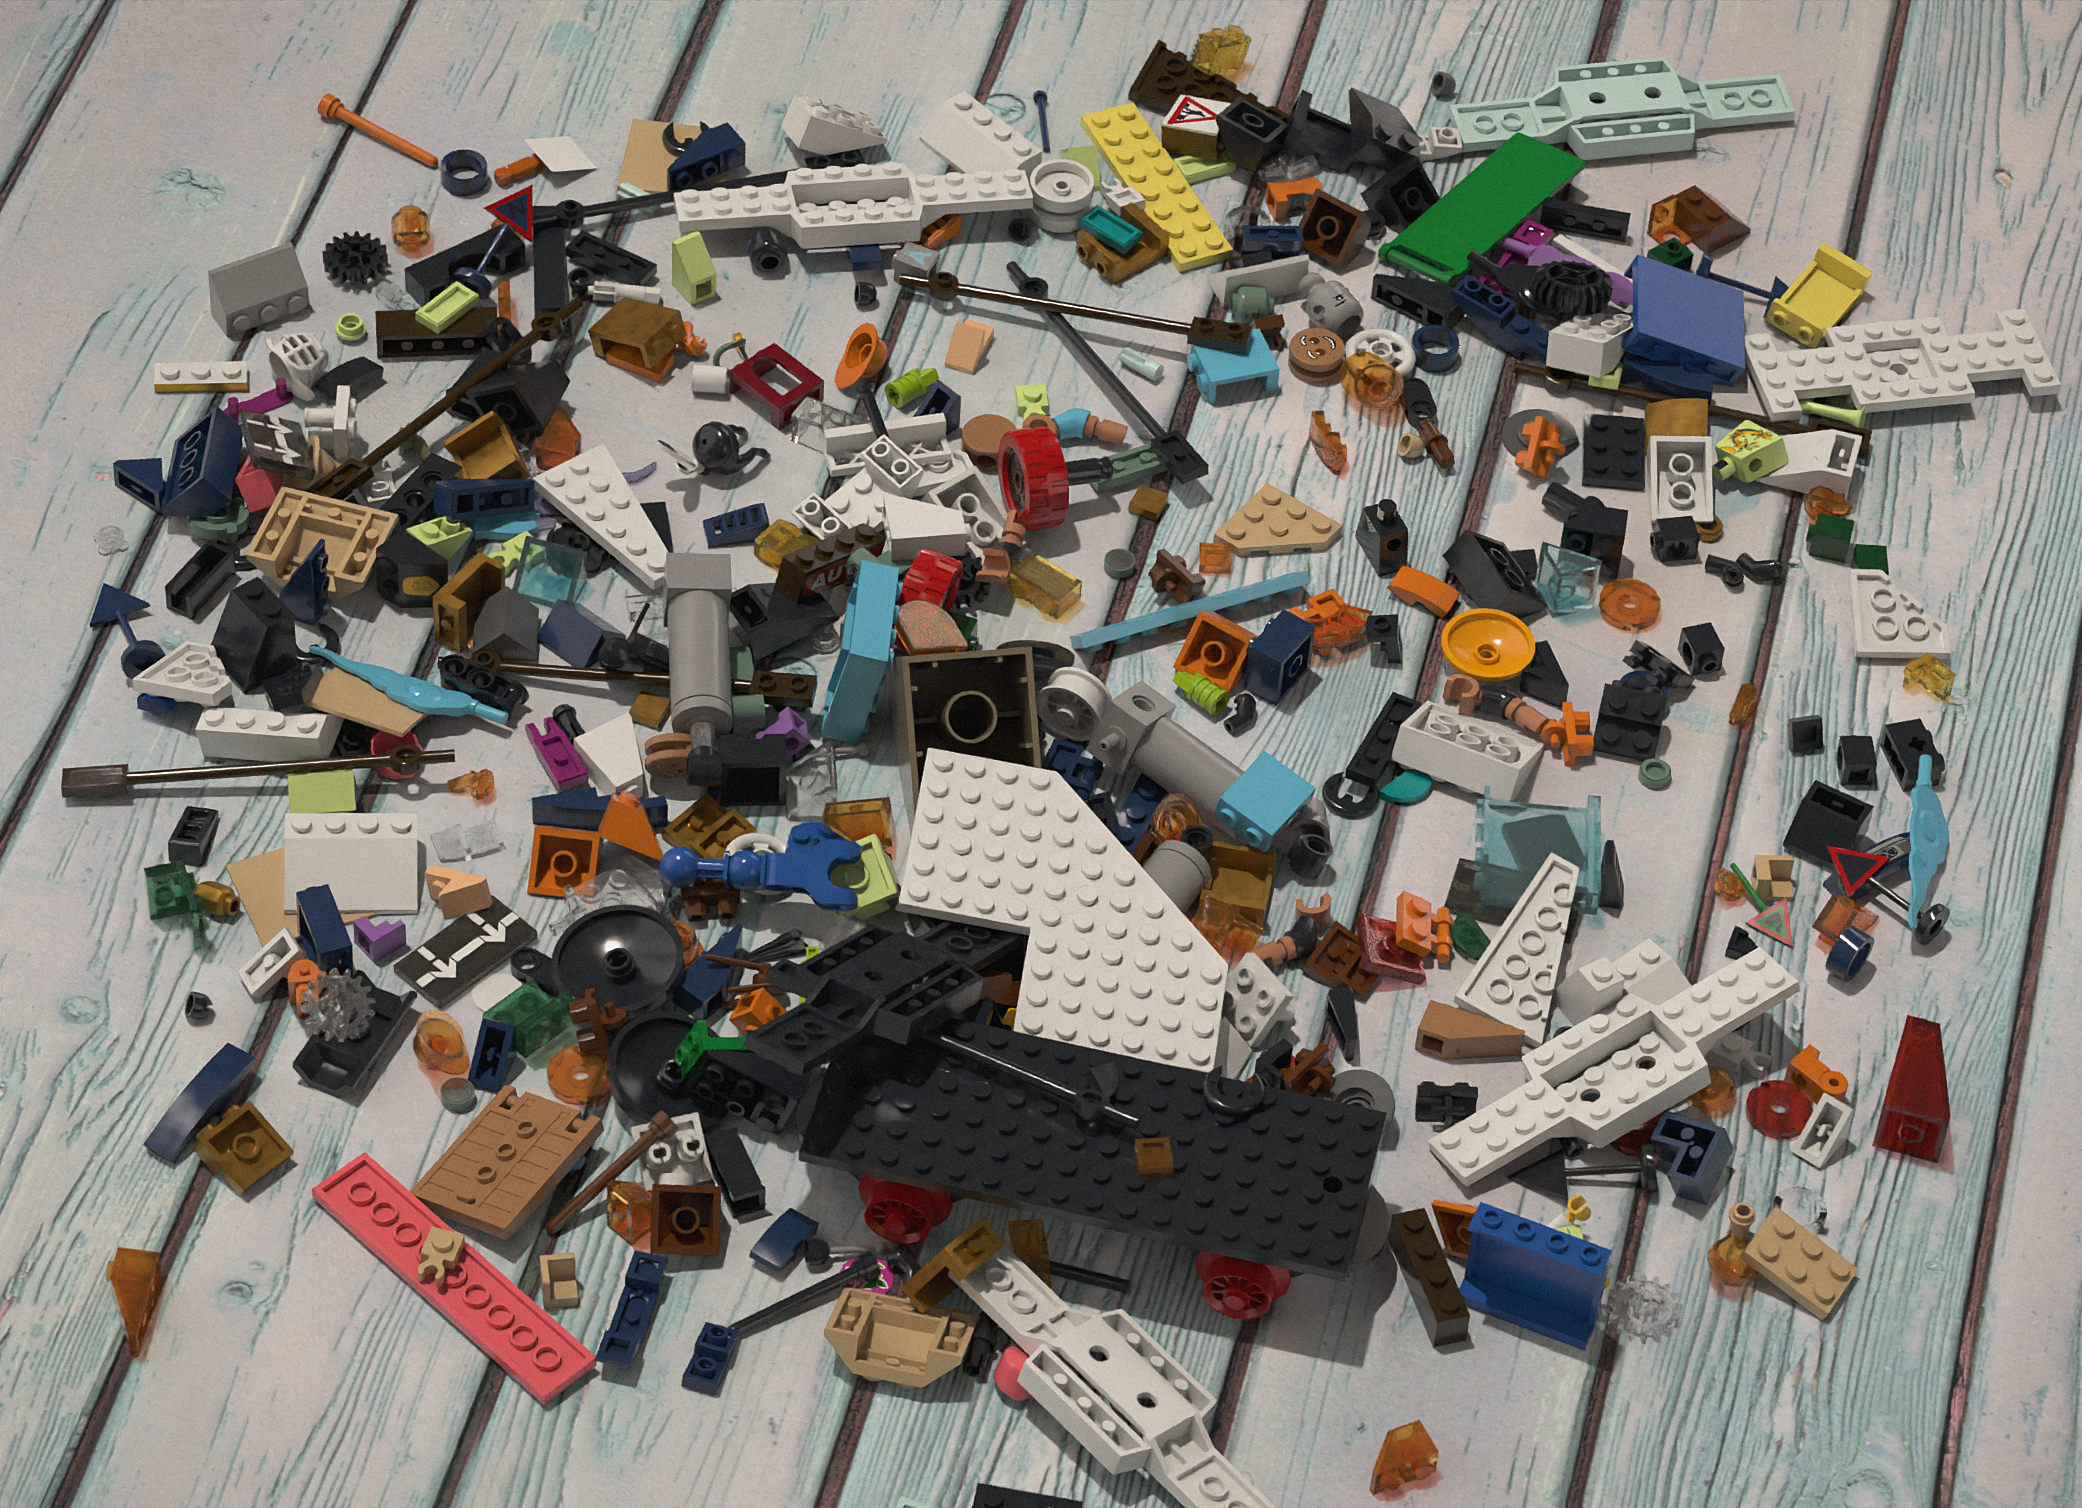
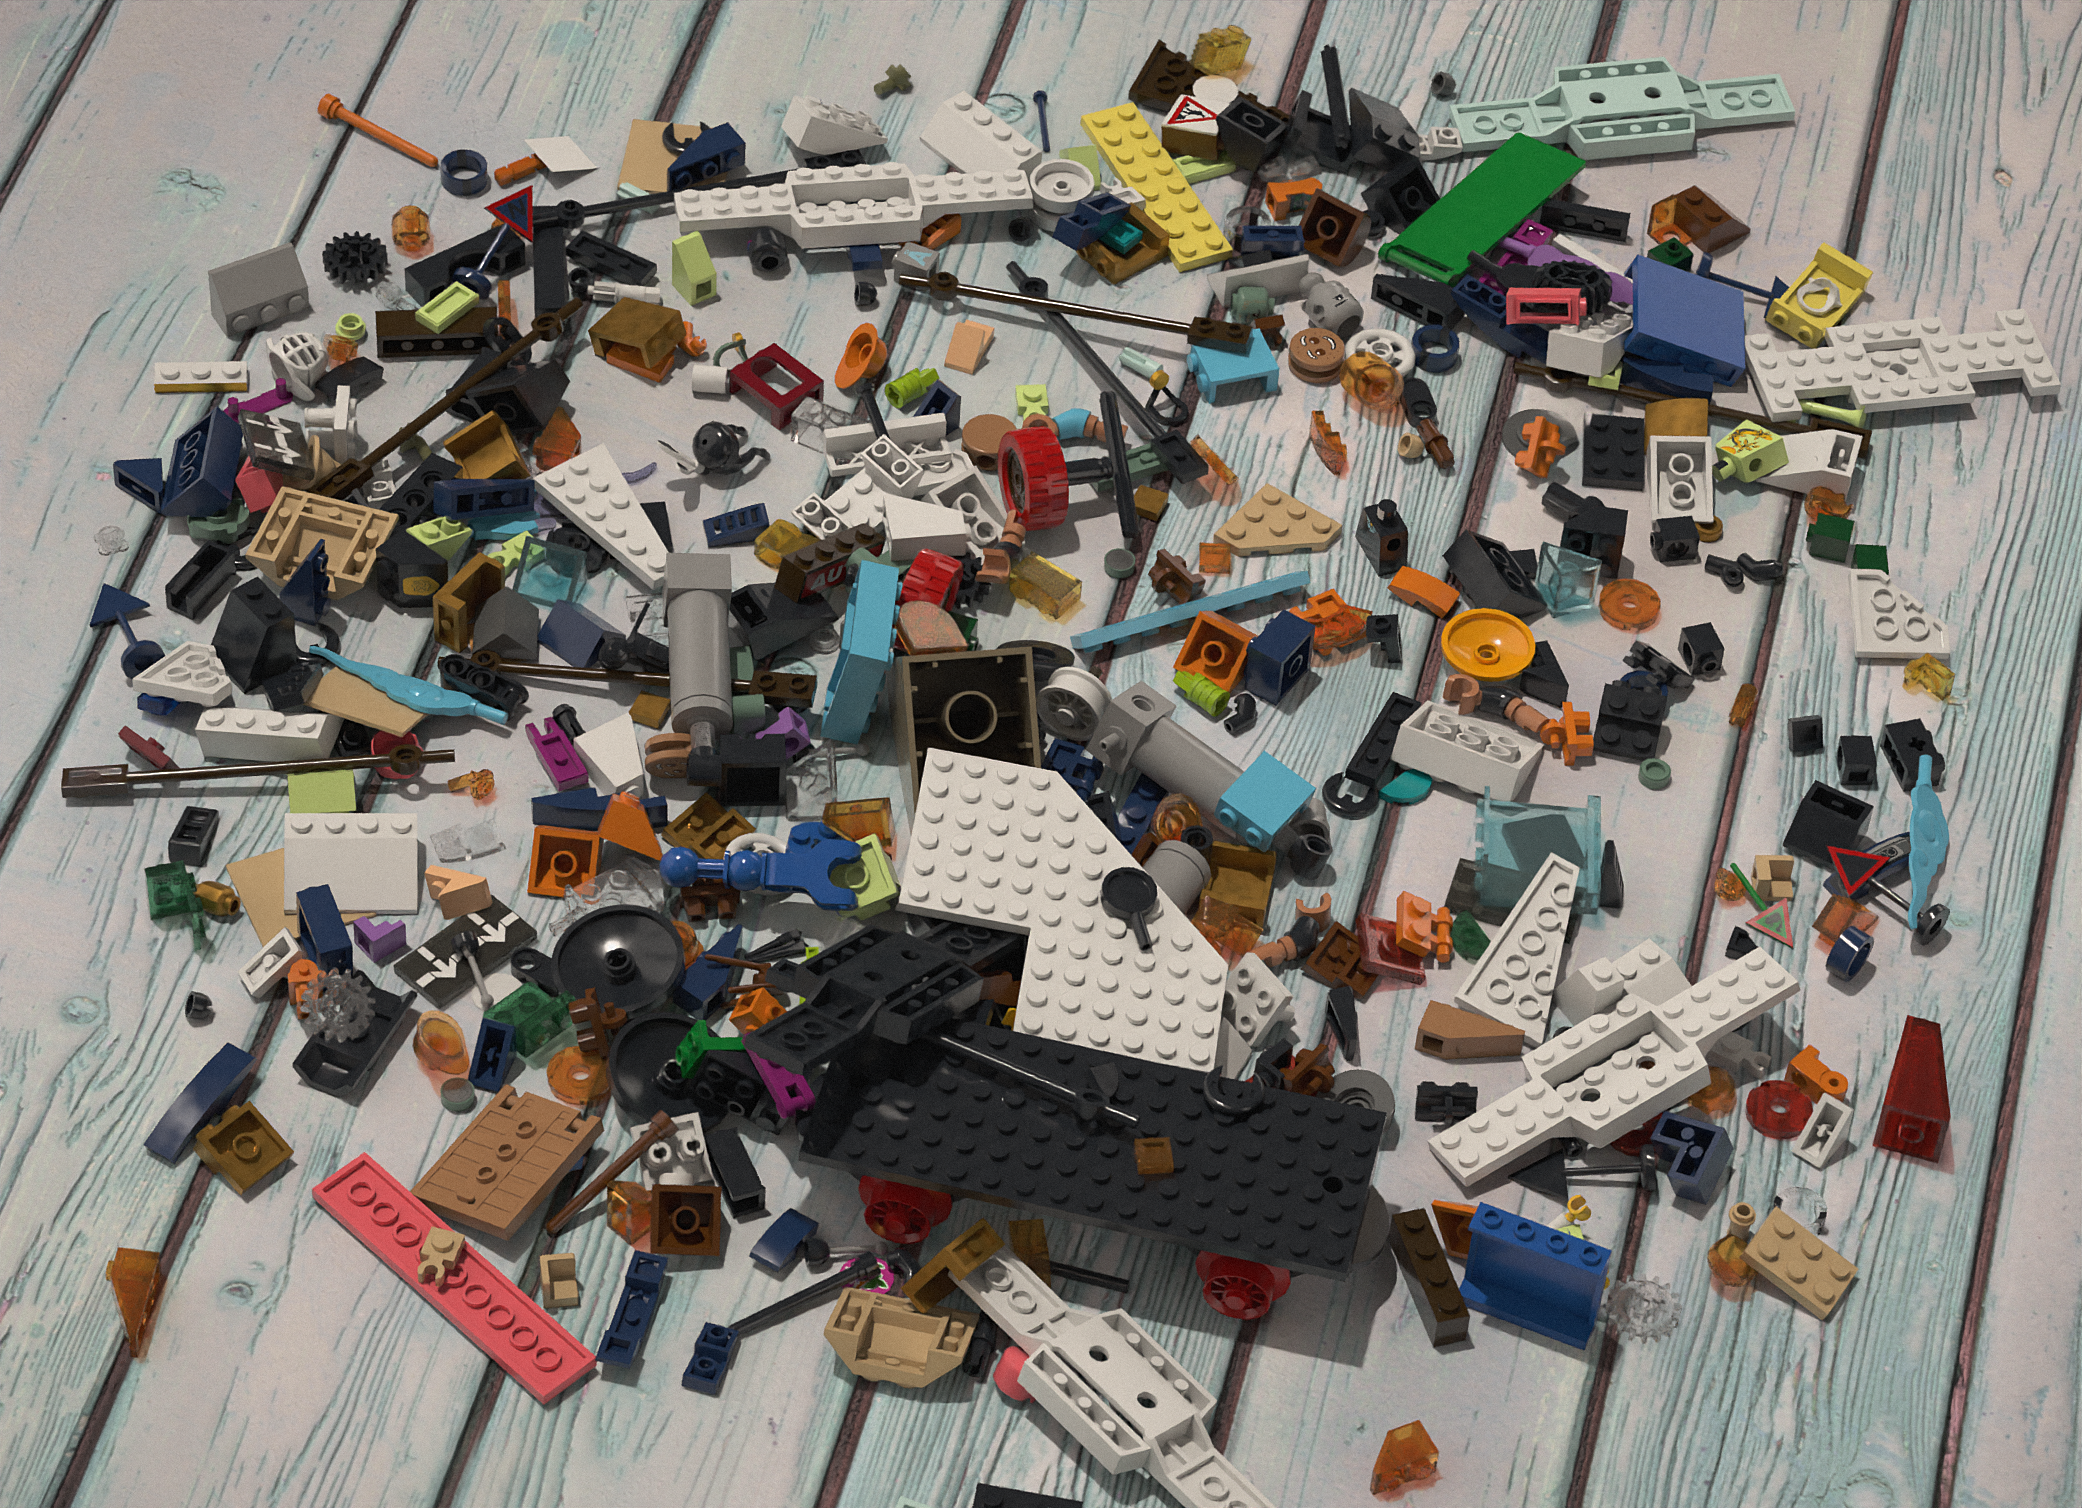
(149, 750): none -> dark red plate
(340, 347): none -> clear orange plate
(466, 947): none -> hinge
(781, 1081): none -> magenta plate
(898, 78): none -> olive plate
(1090, 220): none -> dark blue slope
(1121, 472): none -> black axle
(1130, 896): none -> black piece
(1158, 382): none -> black piece
(1214, 460): none -> clear orange tile
(1215, 88): none -> white sticker
(1336, 97): none -> black axle
(1576, 305): none -> coral window
(1815, 285): none -> white piece

